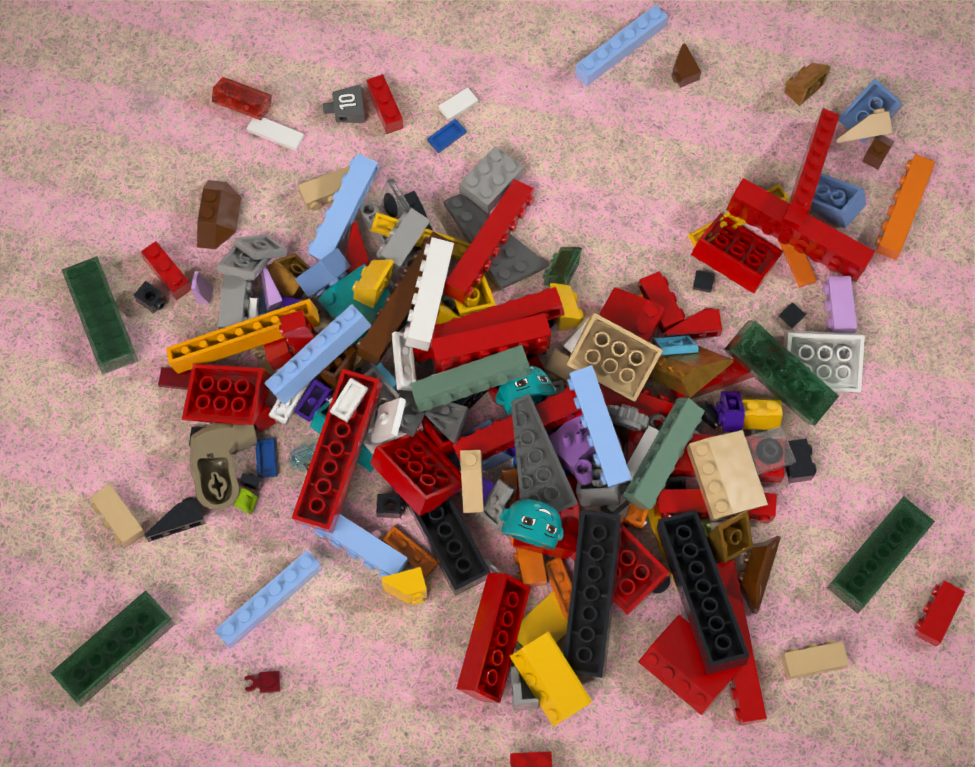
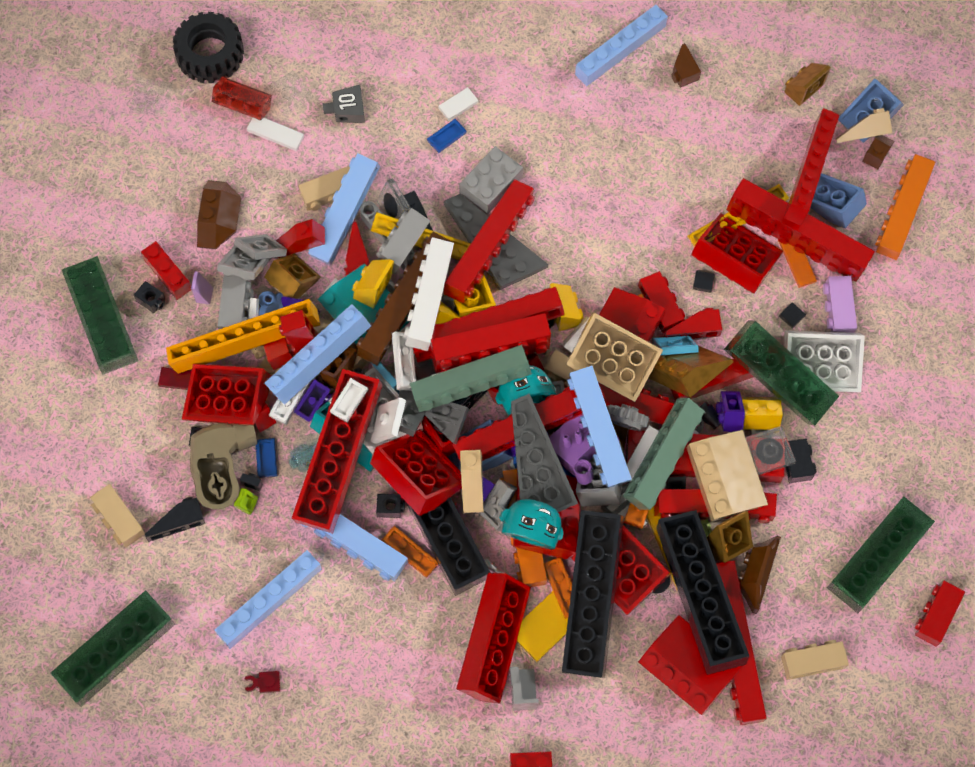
(201, 28): none -> black tyre
(272, 297): lavender slope -> none
(303, 237): none -> red slope
(323, 273): medium blue brick -> none
(384, 104): red brick -> none
(406, 586): yellow slope -> none
(551, 679): yellow slope -> none
(563, 266): clear green slope -> none
(657, 416): dark grey bush -> none

